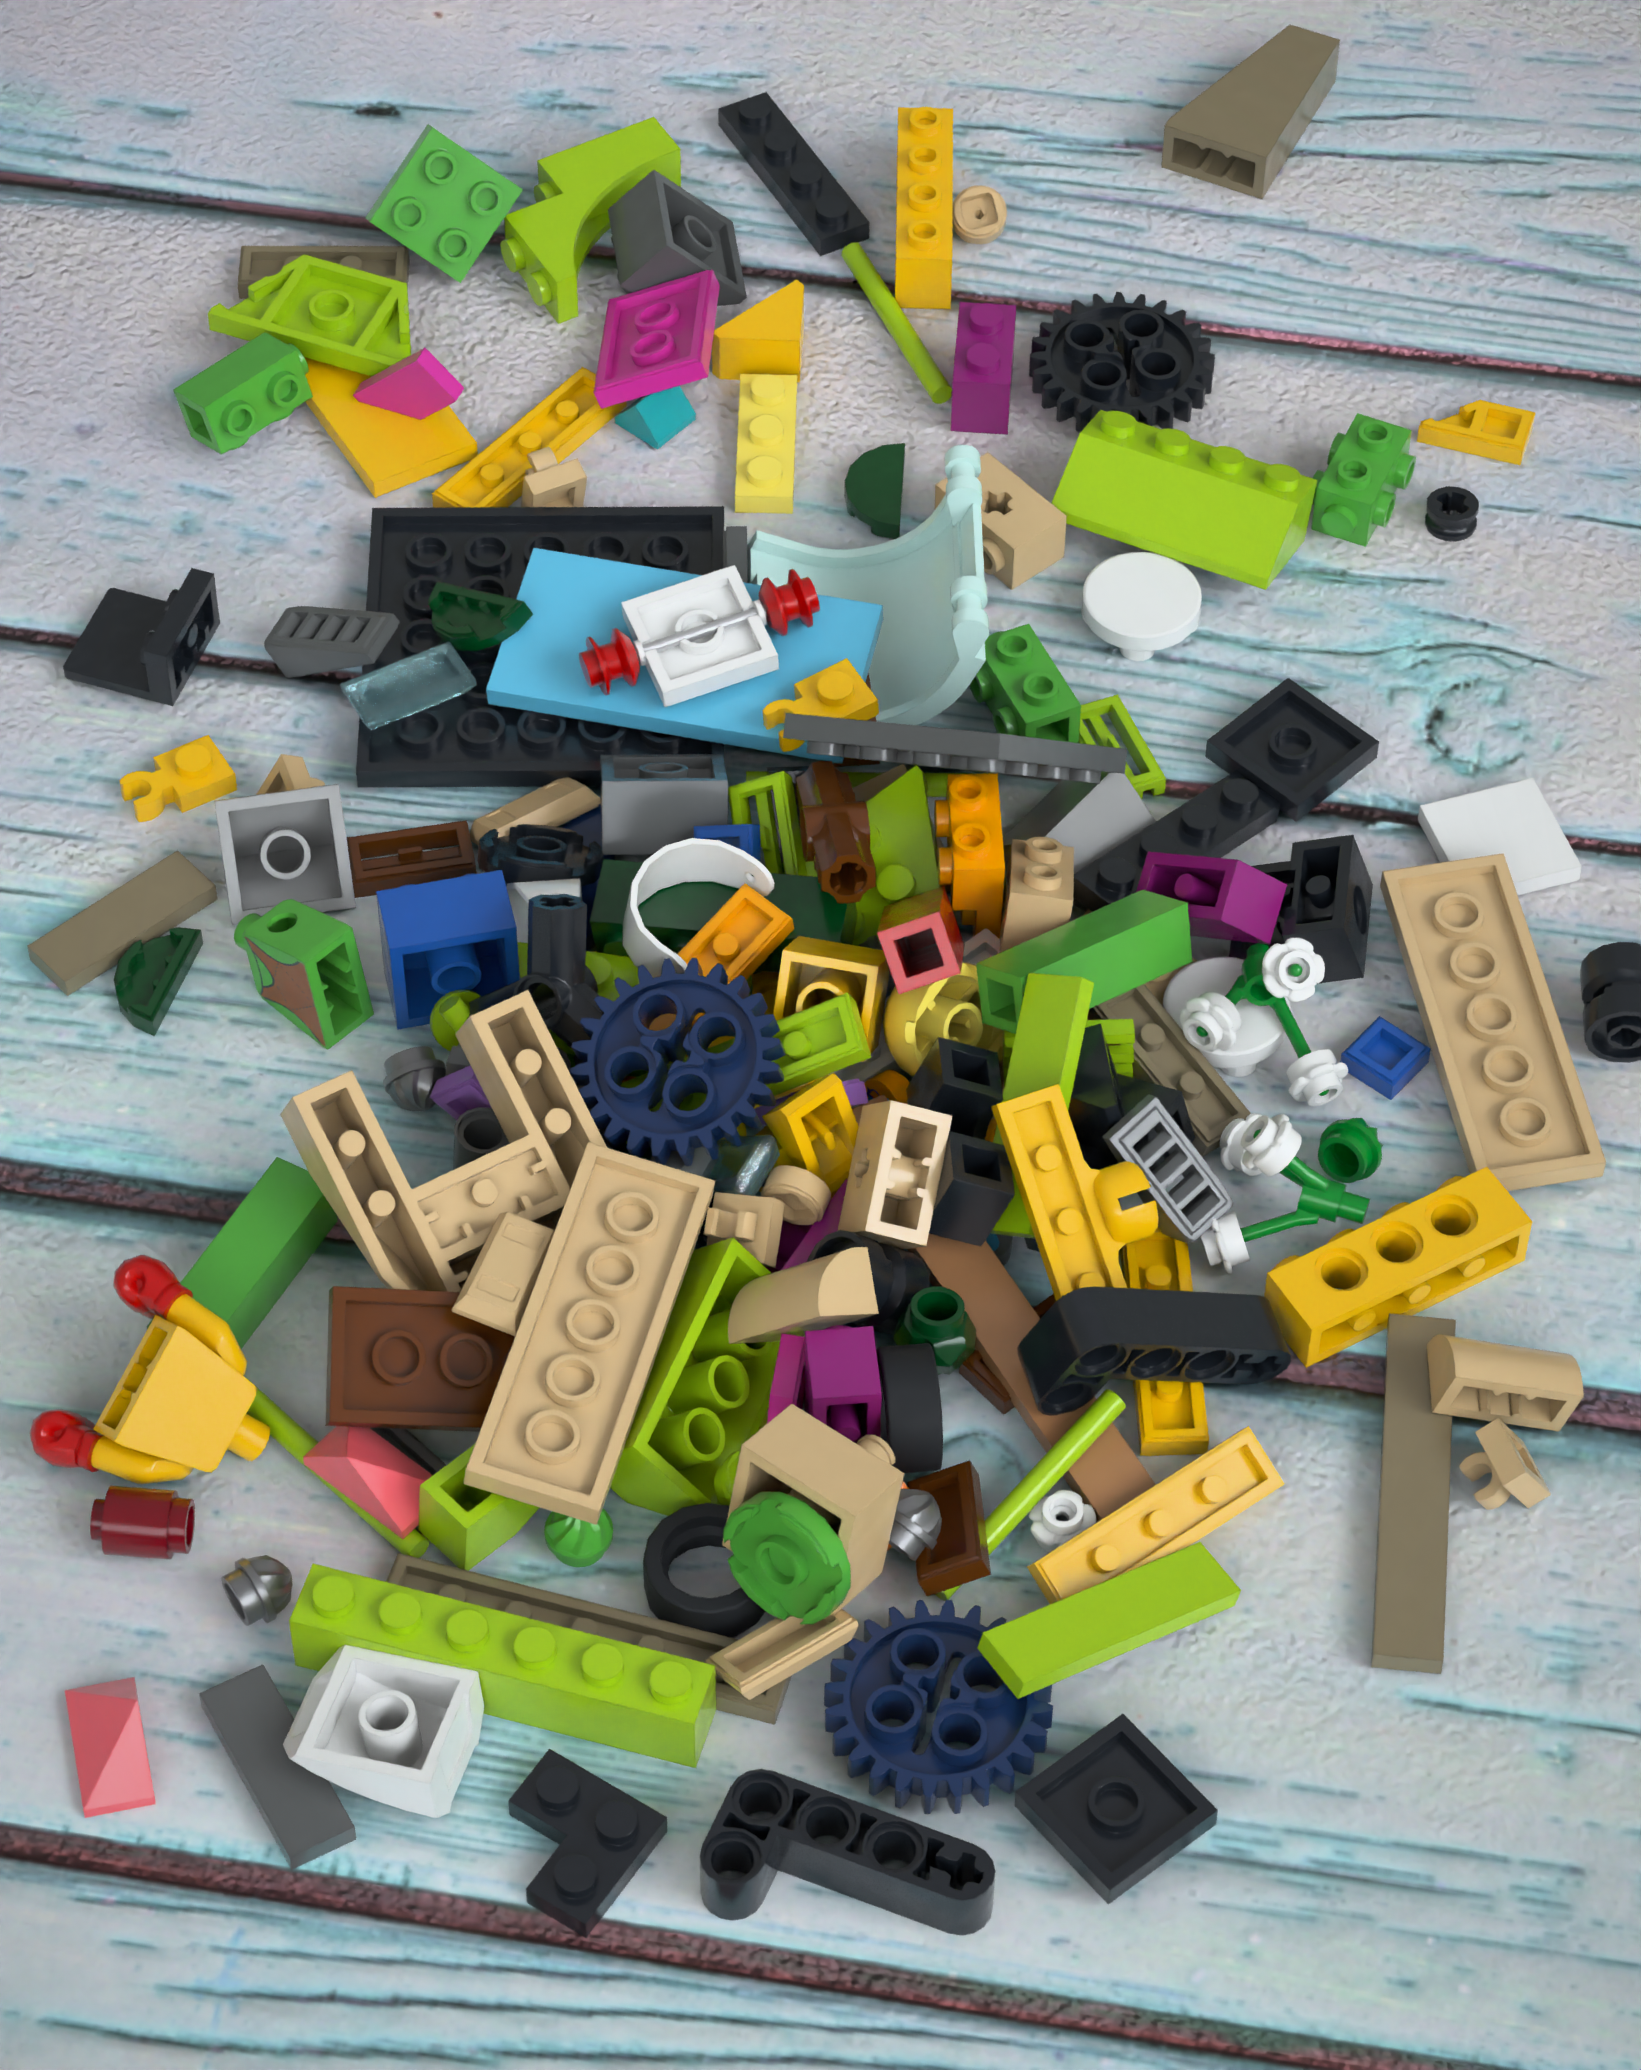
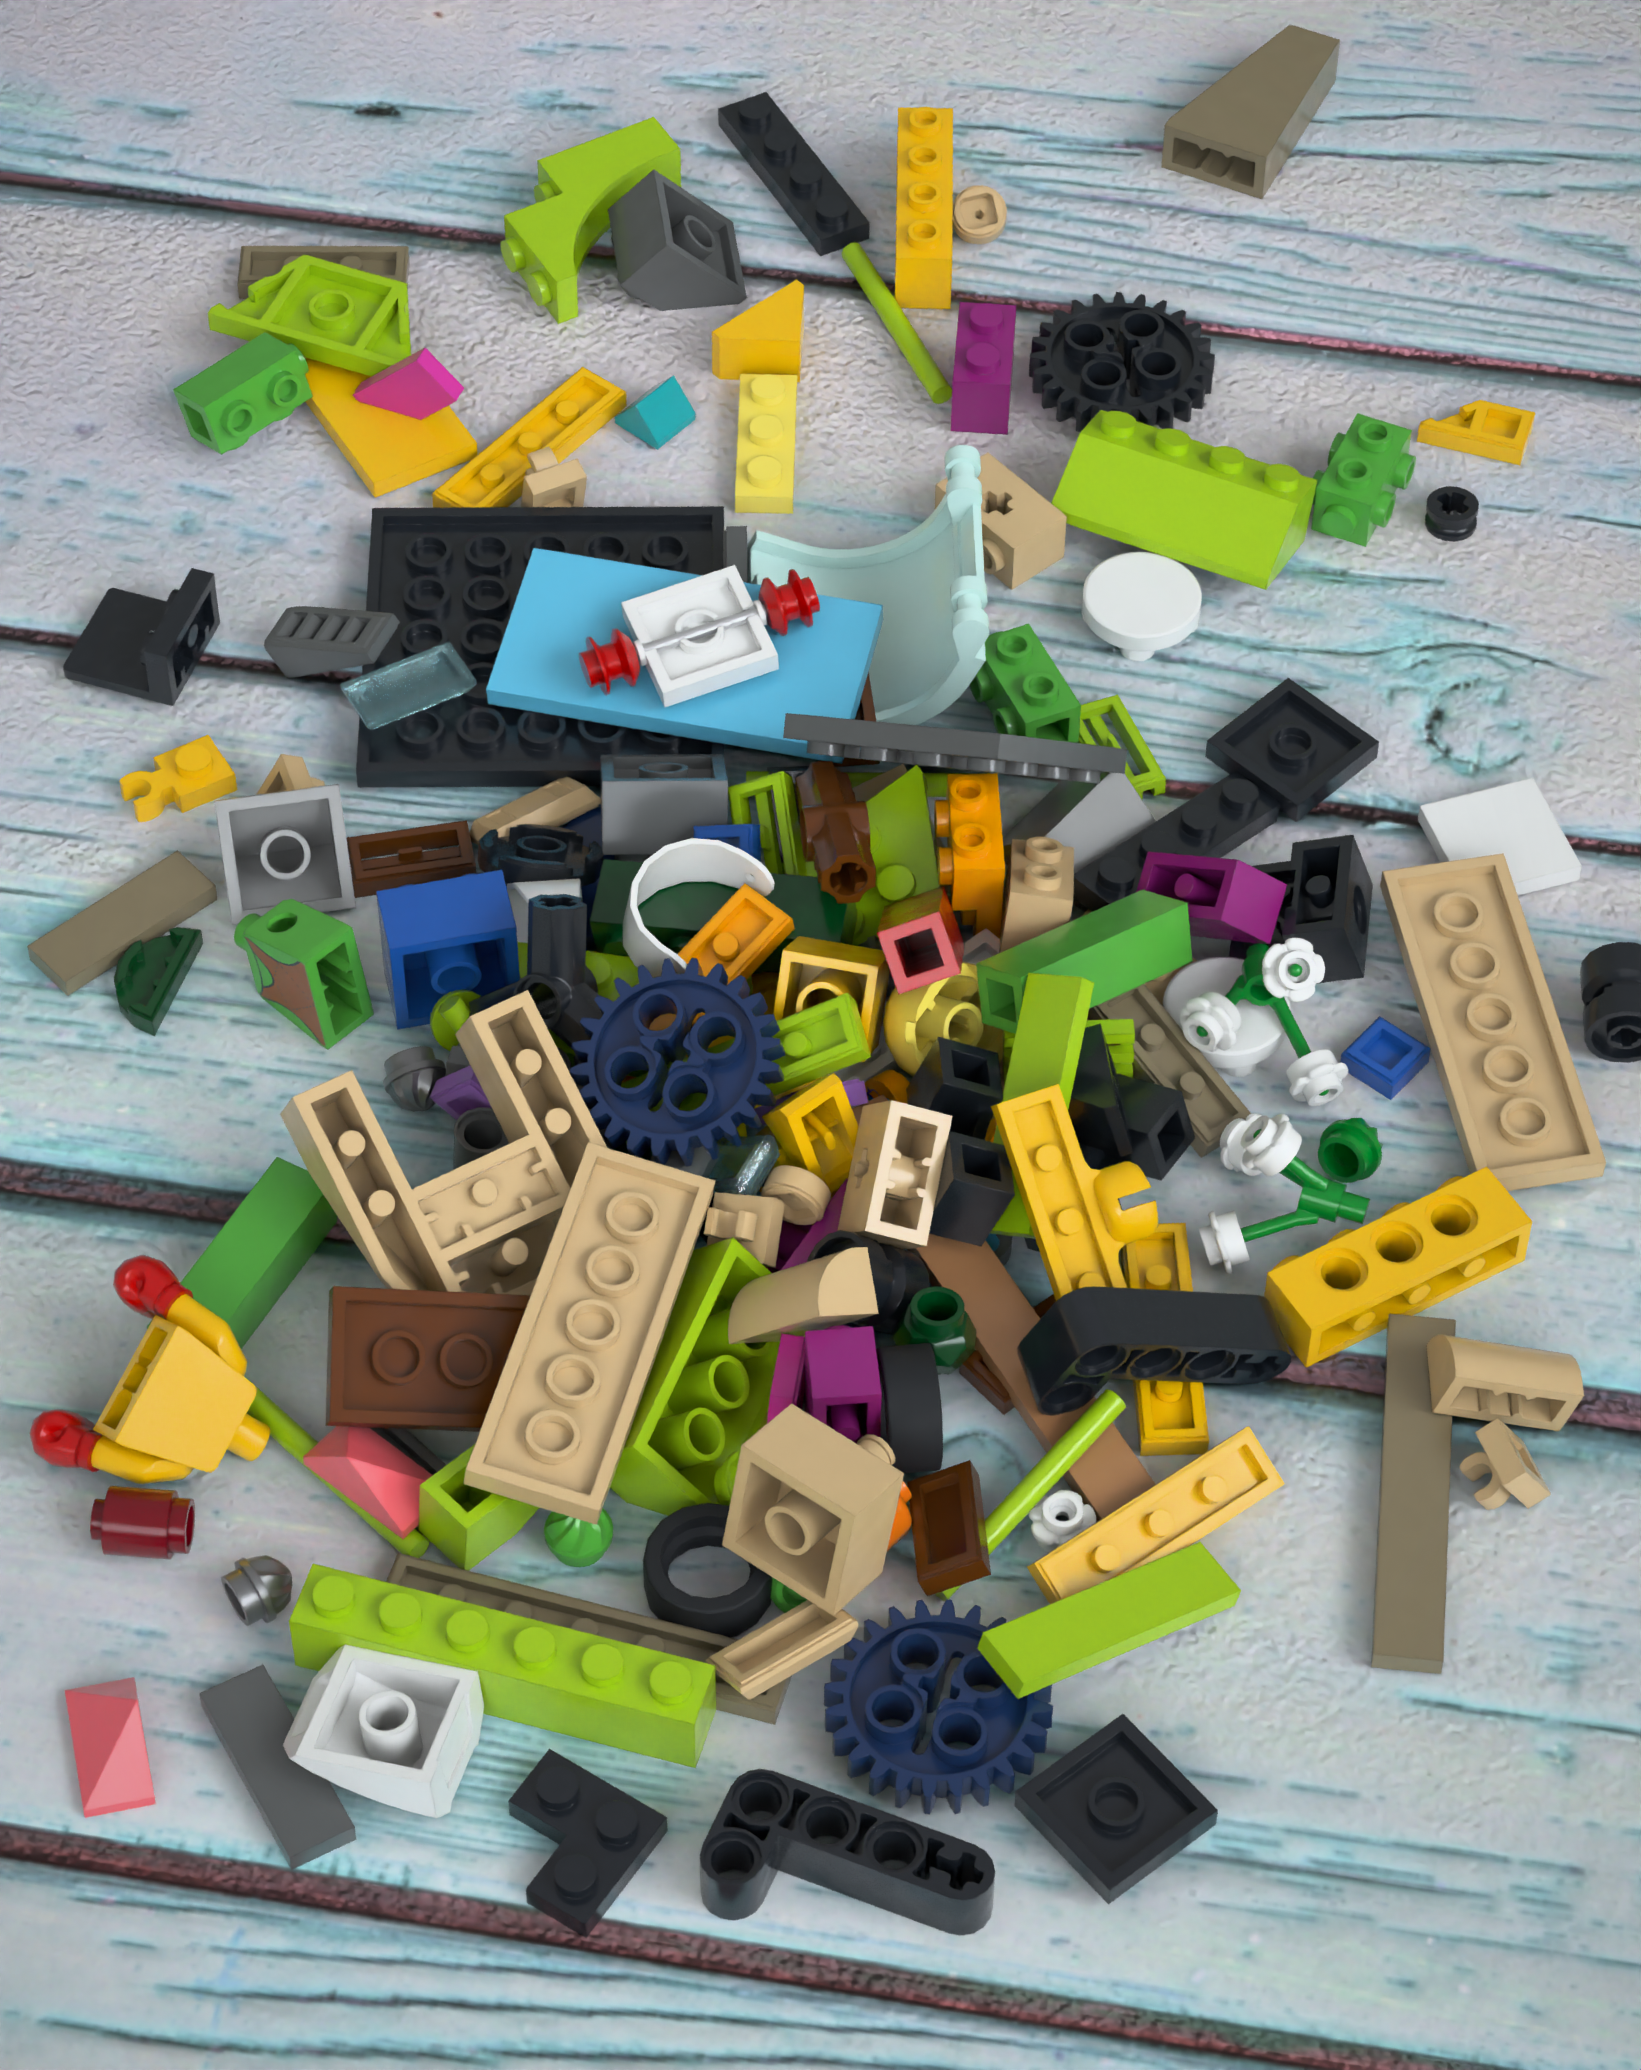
(444, 203): bright green plate -> none
(474, 617): dark green tile -> none
(505, 1273): tan tile -> none
(657, 338): dark pink tile -> none
(787, 1557): bright green tile -> none
(829, 693): yellow plate -> none
(876, 488): dark green tile -> none
(915, 1523): flat silver plate -> none
(1197, 1198): slope -> none

